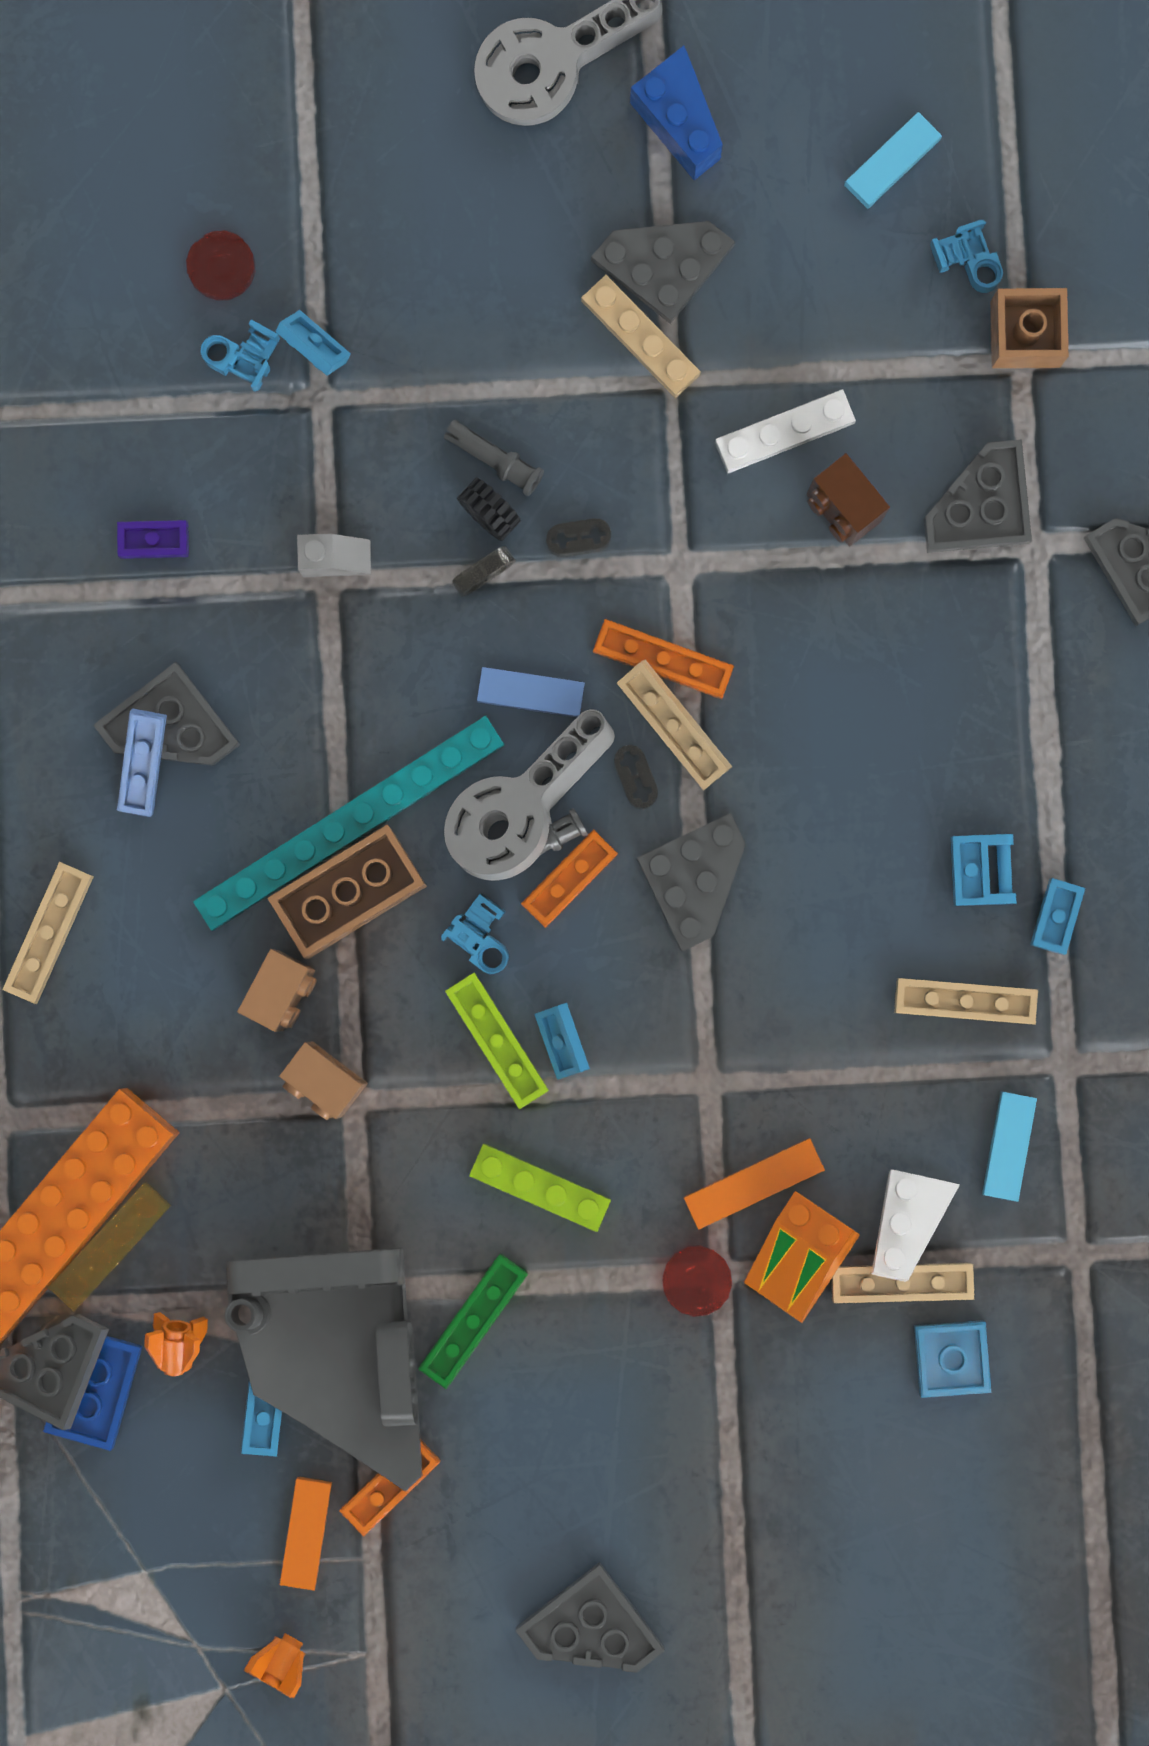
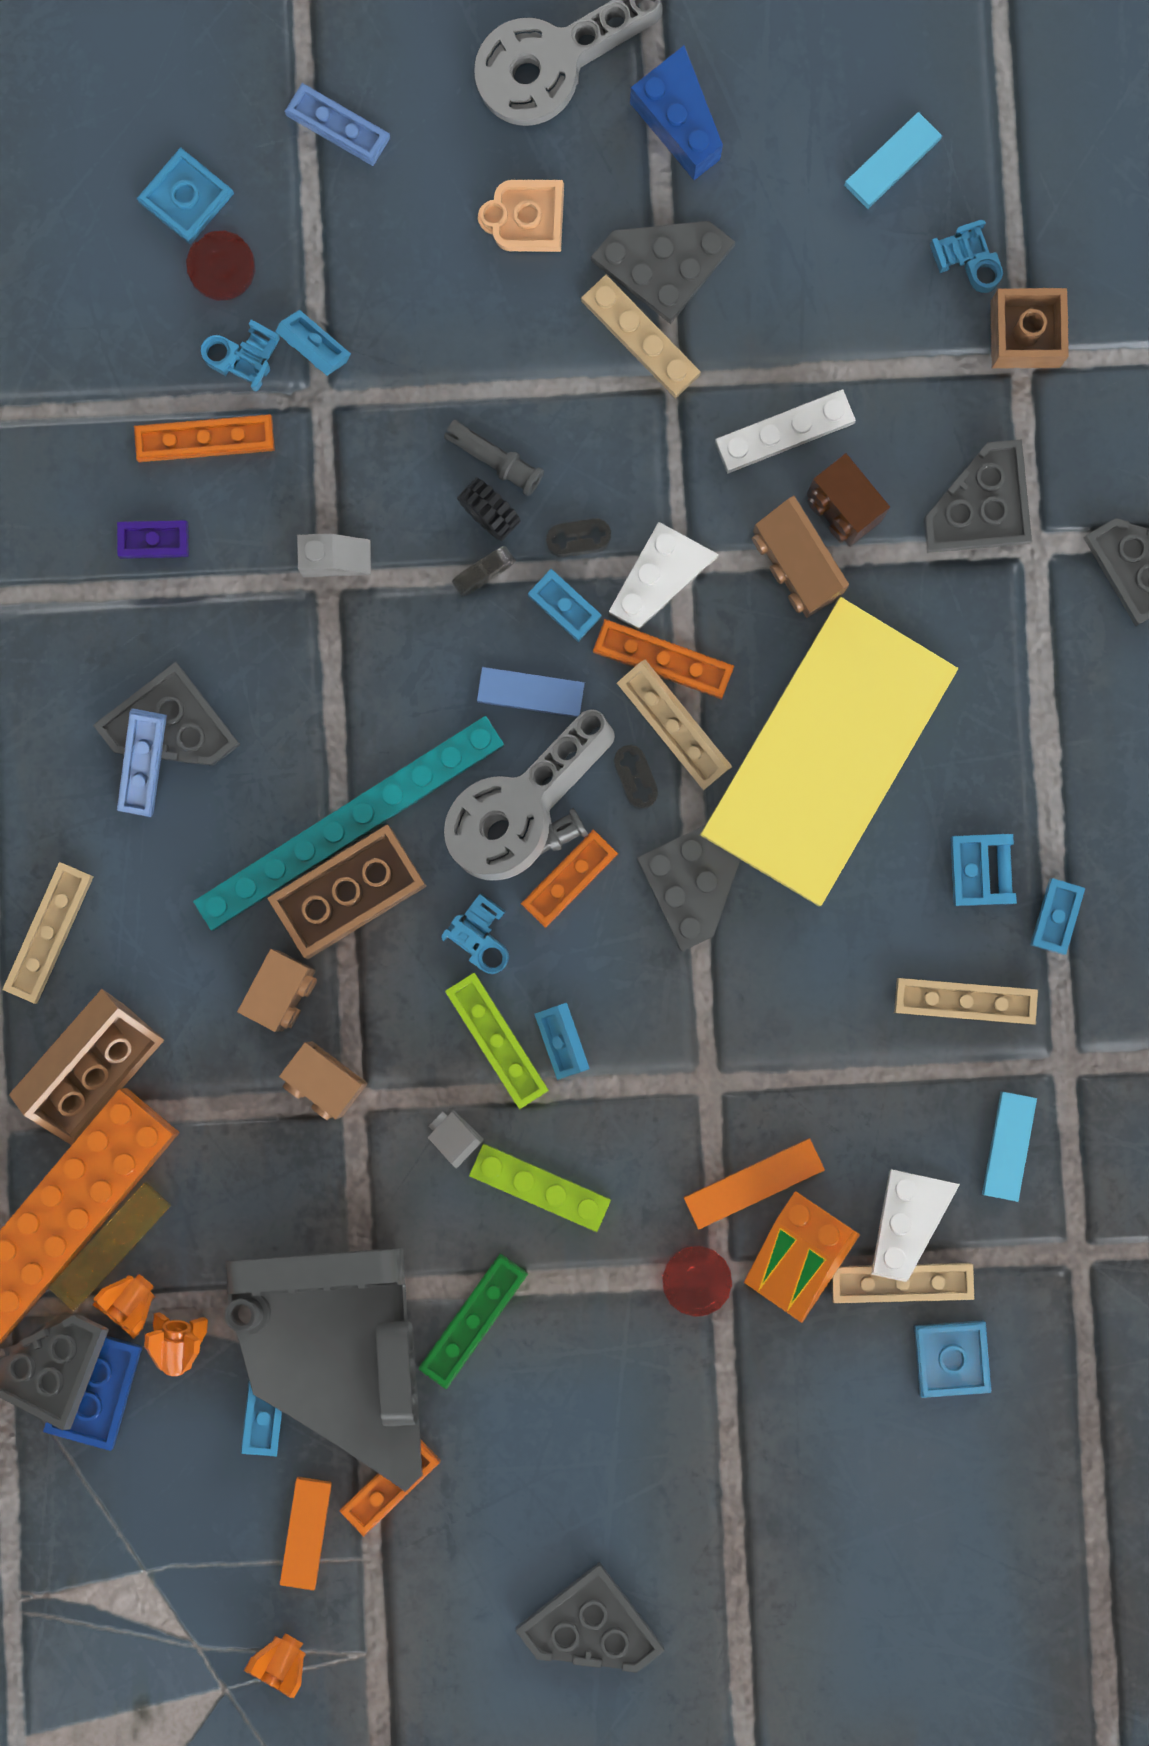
(85, 1067): none -> medium nougat slope
(126, 1303): none -> orange brick
(185, 196): none -> dark azure tile
(204, 438): none -> orange tile
(337, 124): none -> medium blue tile
(454, 1137): none -> light grey slope
(525, 215): none -> light nougat plate
(564, 605): none -> dark azure plate
(659, 574): none -> white wing
(799, 558): none -> medium nougat slope
(829, 751): none -> light yellow tile

